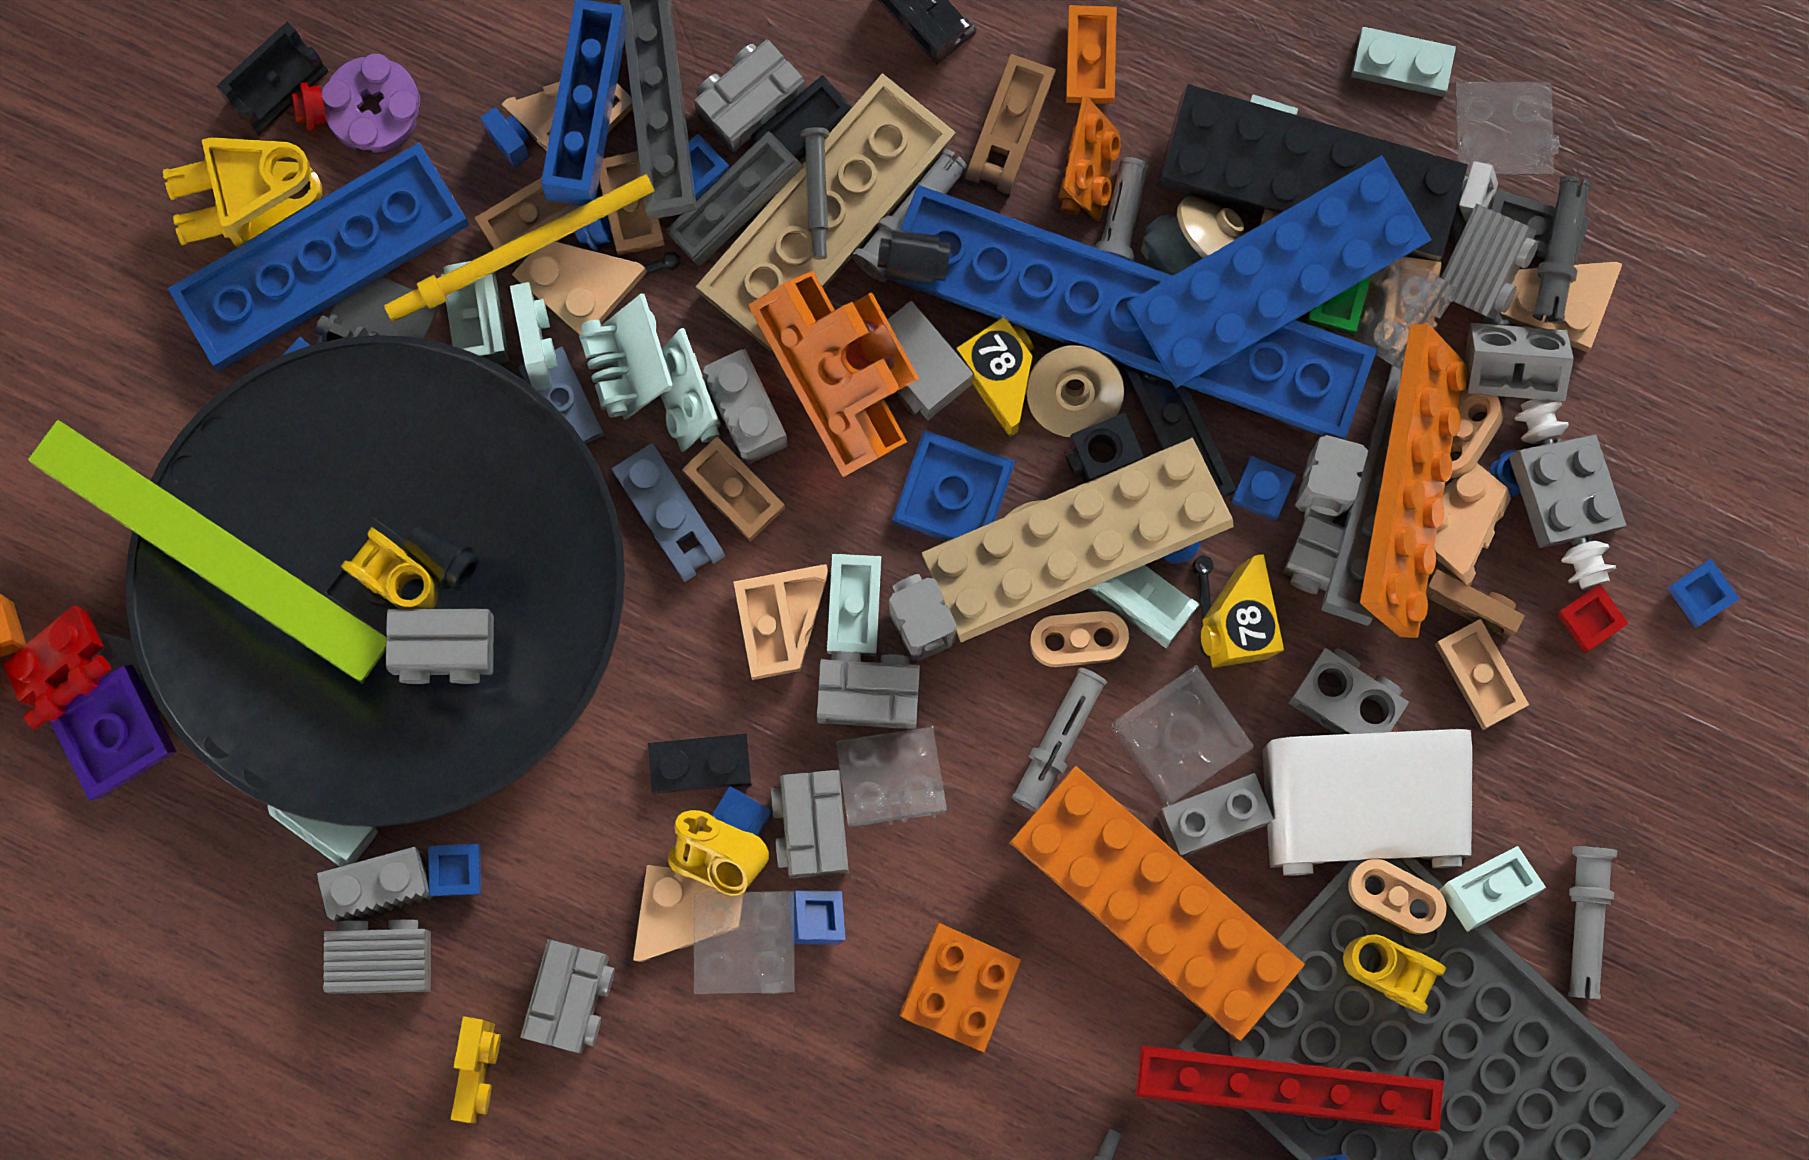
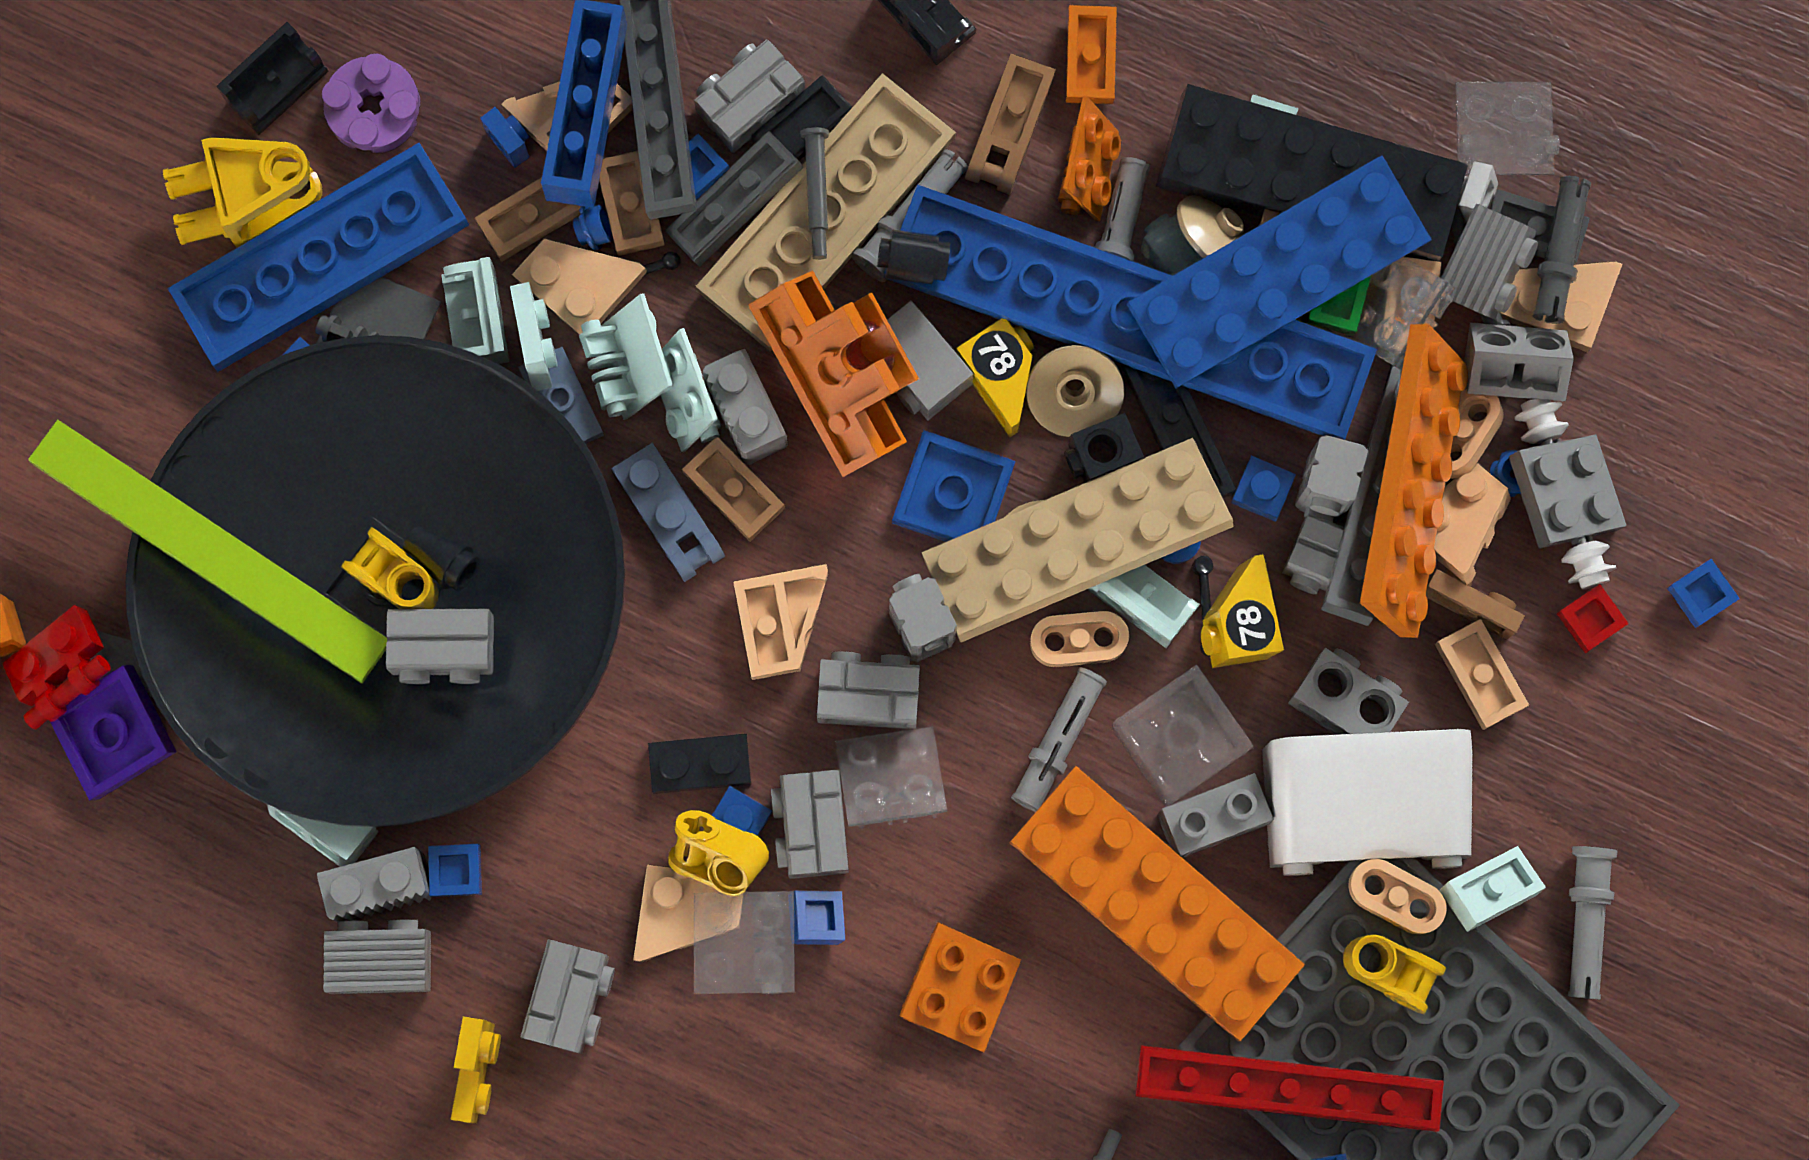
(309, 106): red plate -> none
(434, 290): yellow bar -> none
(854, 604): light aqua plate -> none
(1403, 61): light aqua plate -> none

